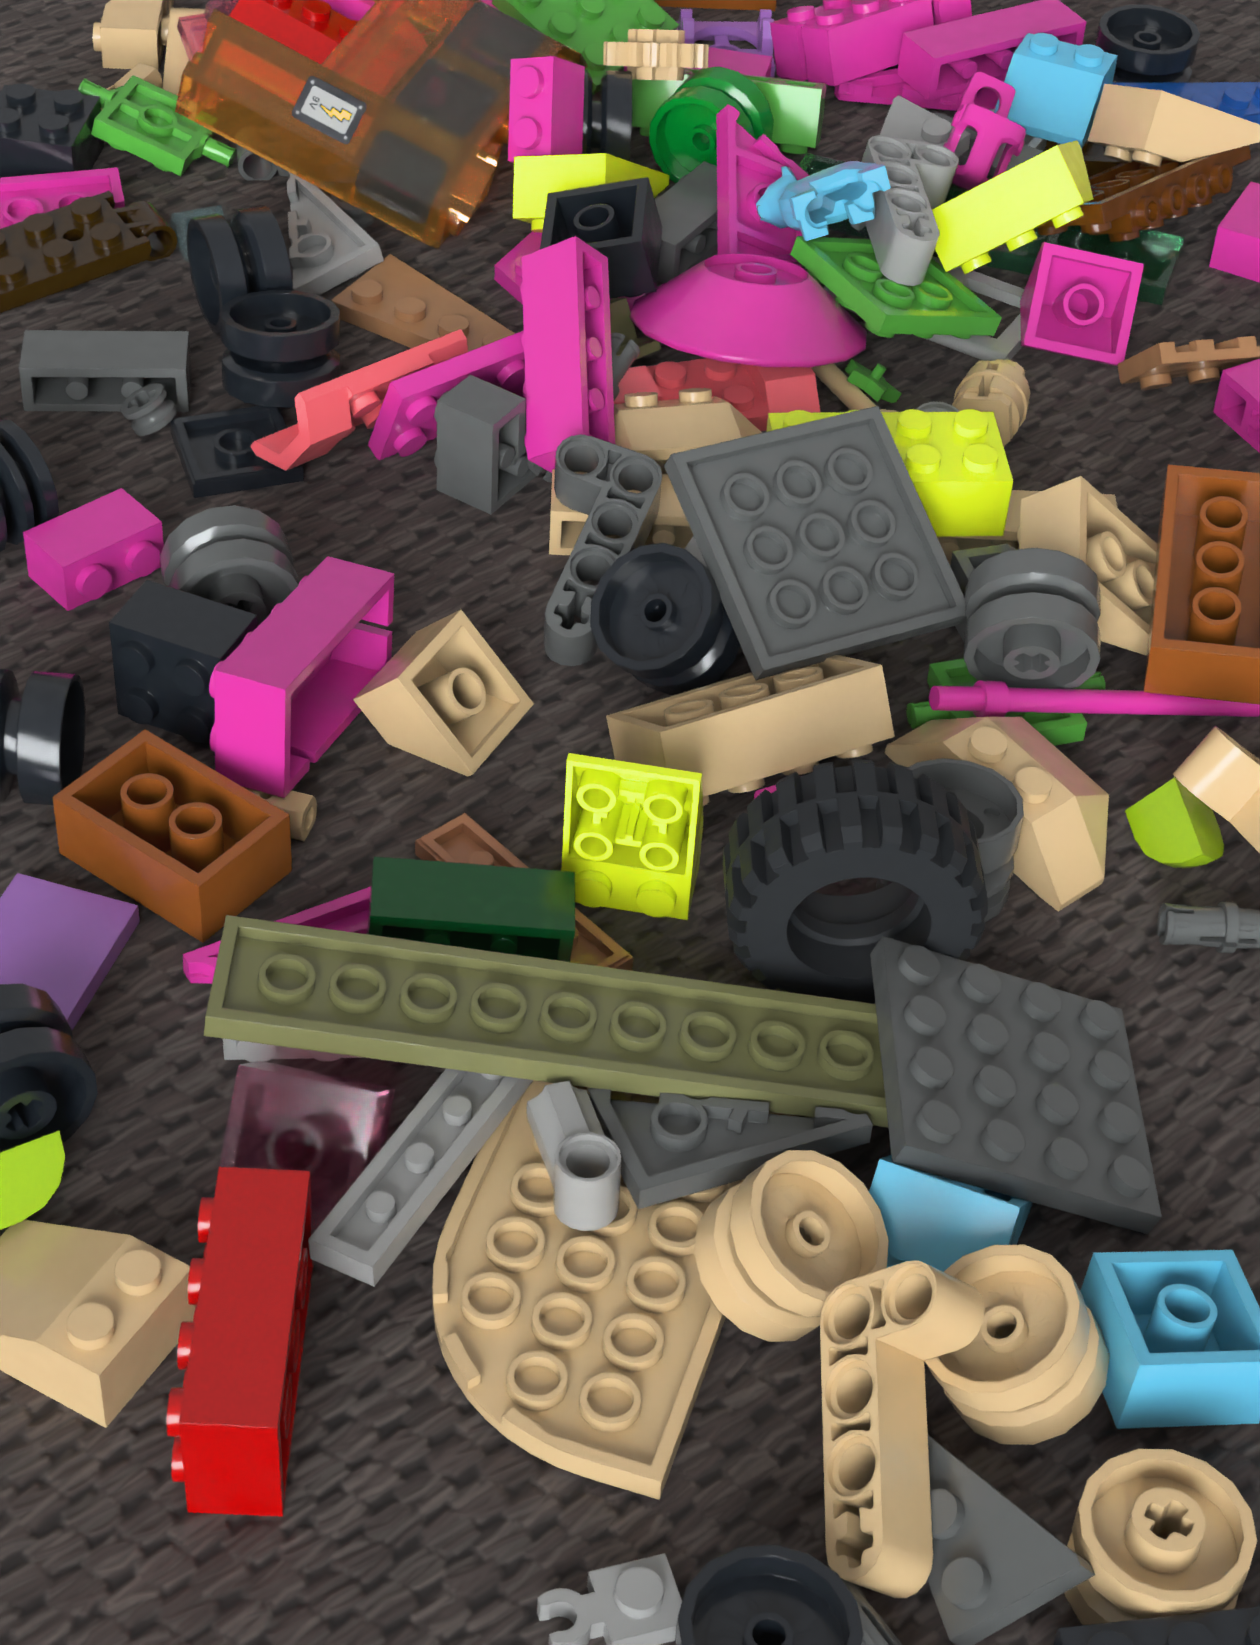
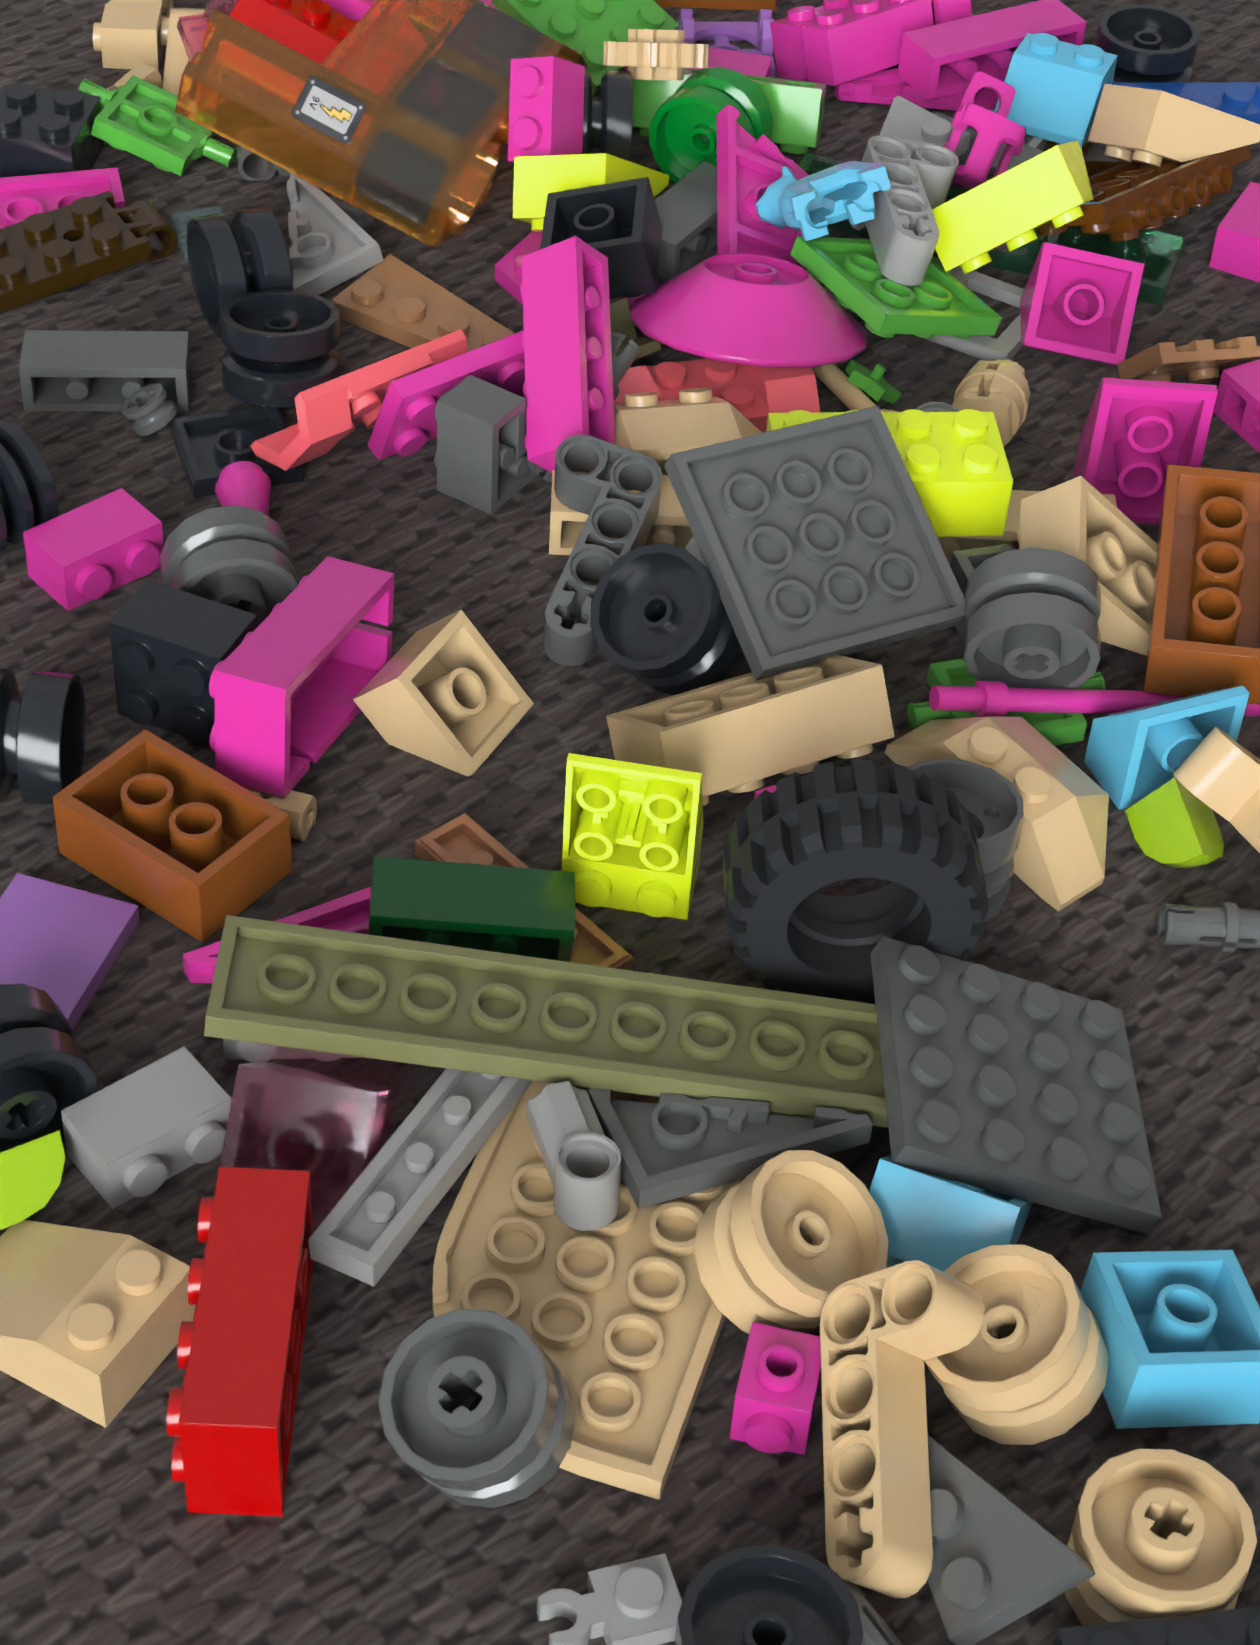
(147, 1127): none -> light grey brick
(244, 486): none -> dark pink cone
(477, 1408): none -> dark grey wheel
(777, 1390): none -> dark pink brick
(1136, 434): none -> dark pink slope
(1143, 747): none -> medium azure slope

